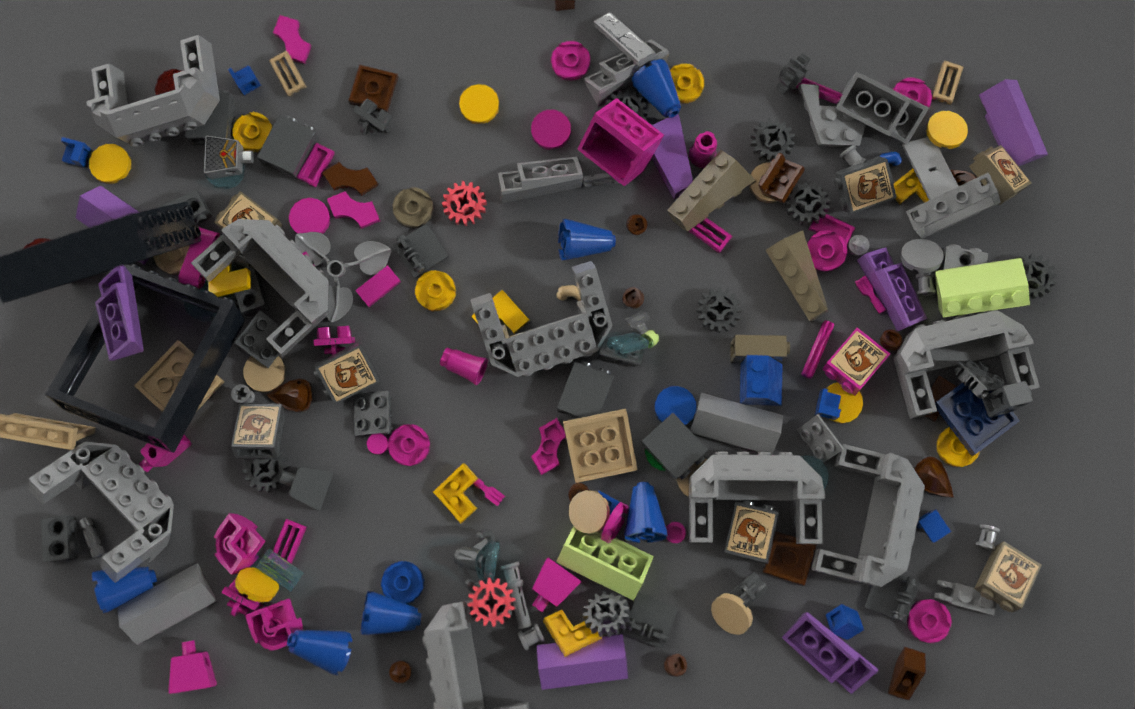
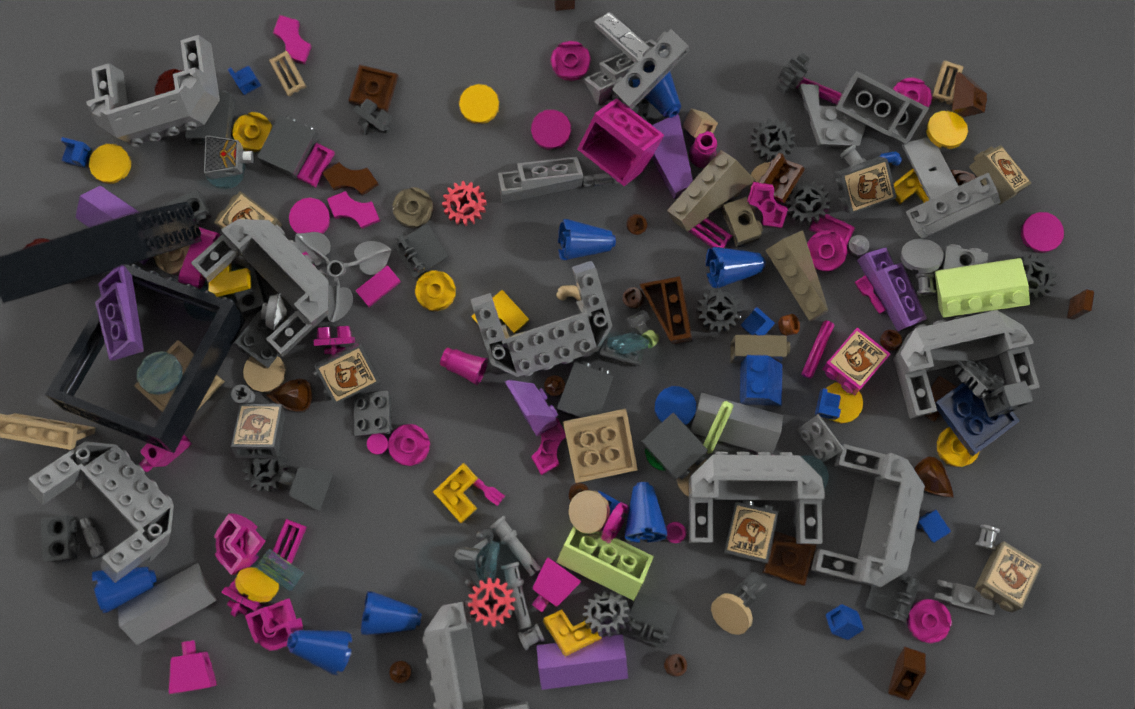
(159, 373): none -> clear light blue tile
(273, 311): none -> light grey piece
(402, 582): blue tile -> none
(509, 538): none -> light grey pin
(533, 406): none -> medium lavender slope
(554, 385): none -> reddish brown tile
(668, 41): none -> light grey brick
(670, 307): none -> reddish brown wedge
(688, 82): yellow tile -> none
(699, 122): none -> tan panel
(718, 426): none -> yellowish green axle
(732, 265): none -> blue cone
(741, 233): none -> dark tan brick
(757, 323): none -> blue panel
(762, 197): none -> dark pink tile
(789, 324): none -> dark orange tile
(828, 653): medium lavender slope -> none
(968, 97): none -> reddish brown slope
(1012, 122): medium lavender slope -> none
(1042, 232): none -> dark pink tile
(1080, 304): none -> reddish brown tile

